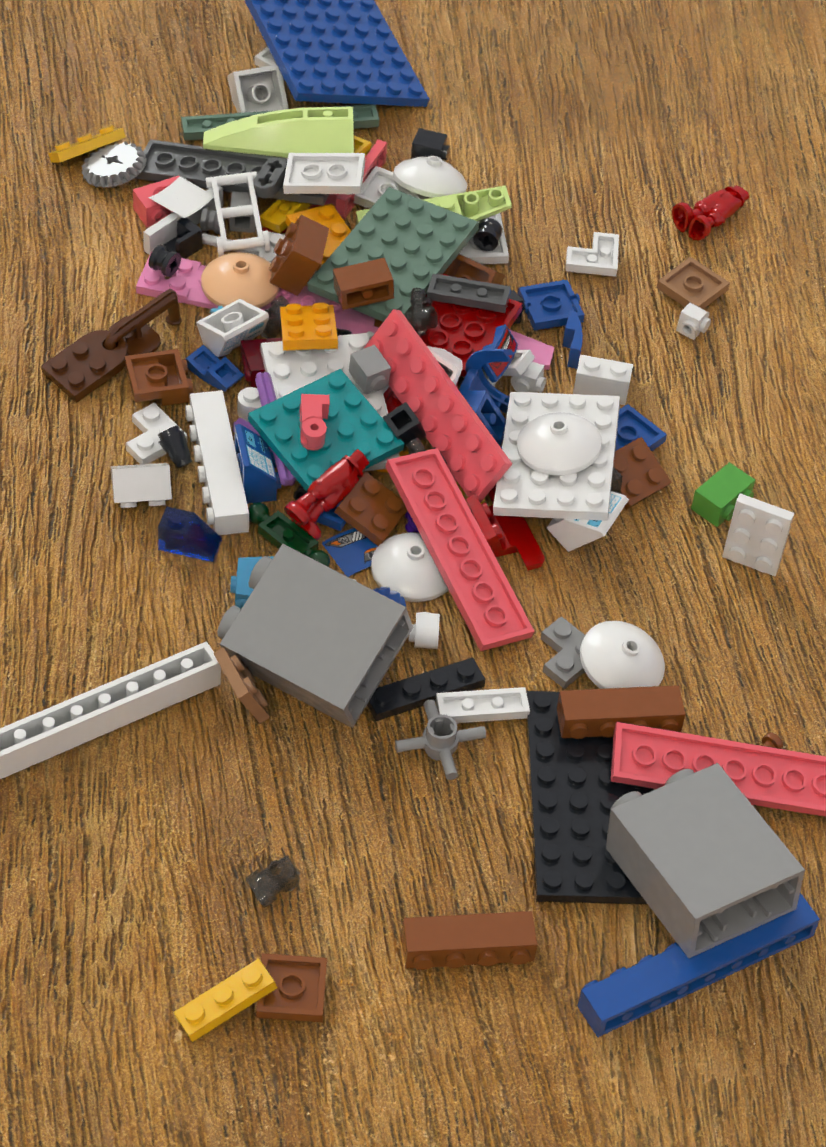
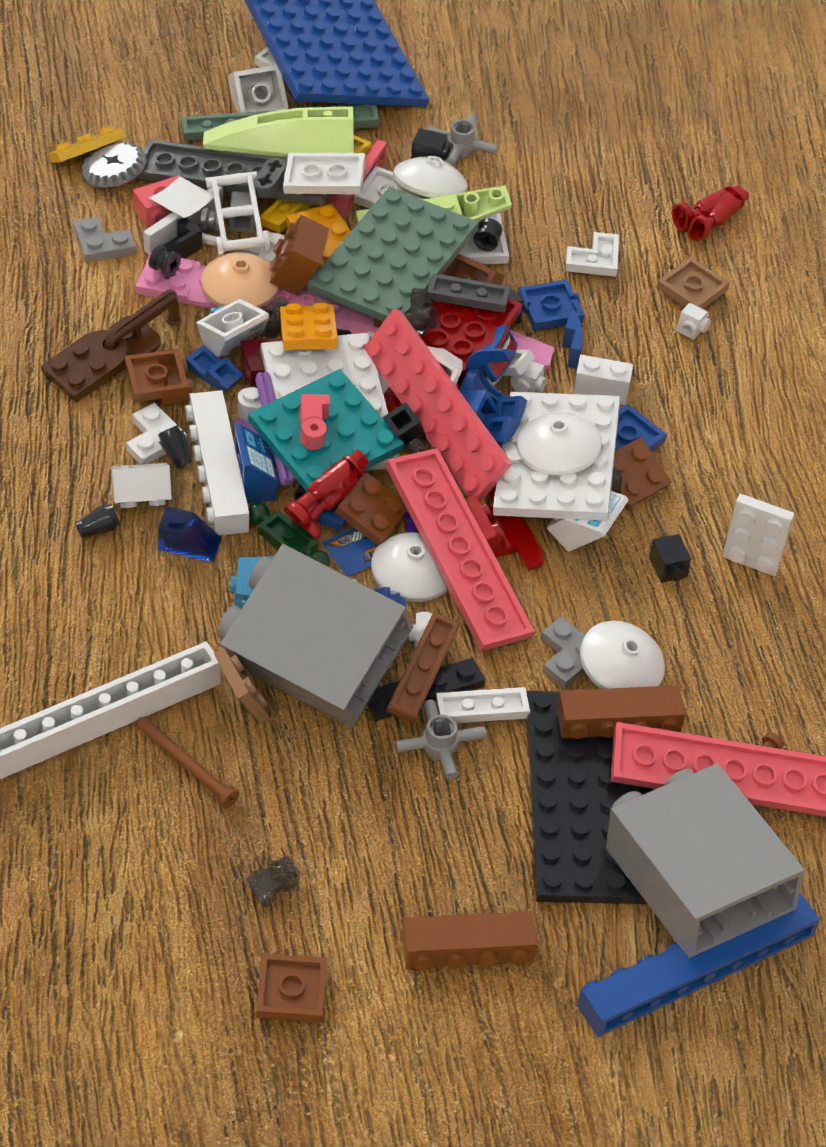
(98, 521): none -> black cone
(101, 246): none -> light grey plate
(225, 1000): yellow plate -> none
(226, 795): none -> dark orange bar
(363, 283): dark orange brick -> none
(369, 369): light grey brick -> none
(423, 667): none -> dark orange tile
(463, 139): none -> light grey bar
(506, 418): none -> blue slope
(670, 558): none -> black brick
(718, 495): bright green brick -> none

